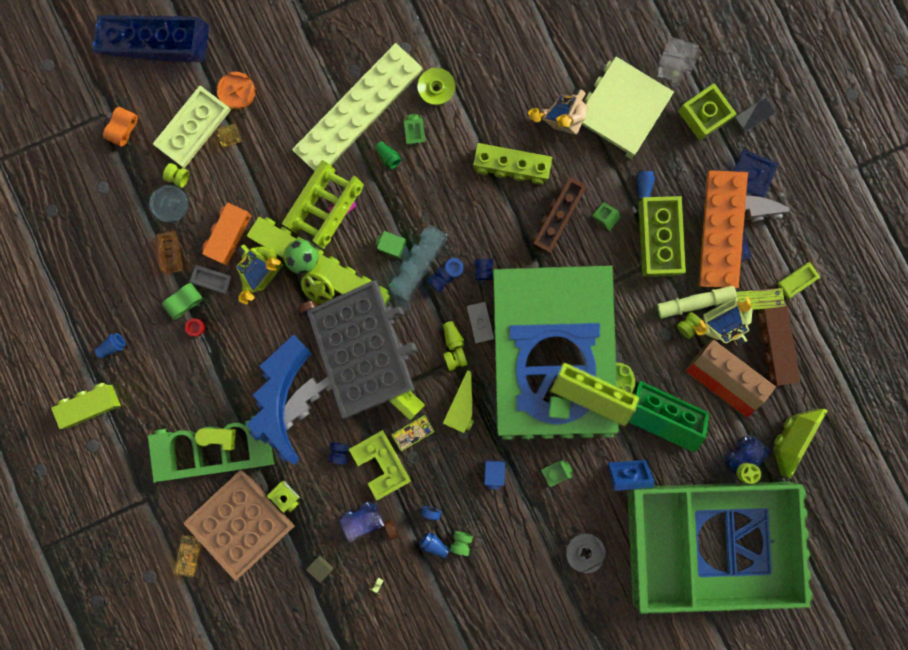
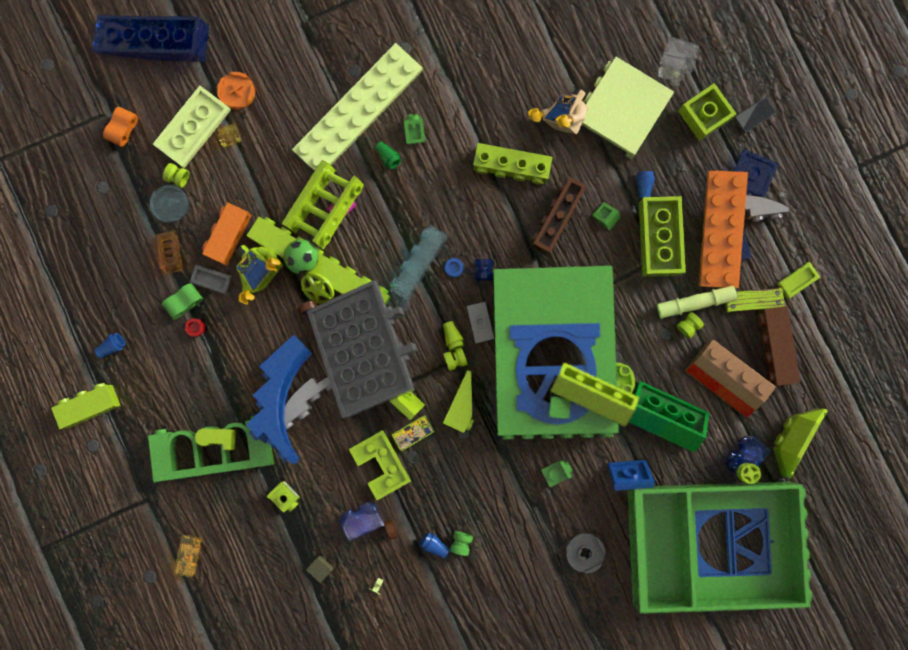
(238, 524): medium nougat plate -> none
(338, 458): clear blue wheel -> none
(390, 244): bright green brick -> none
(431, 513): blue tile -> none
(432, 78): lime dish -> none
(440, 279): clear blue wheel -> none
(494, 474): blue brick -> none
(727, 322): torso -> none

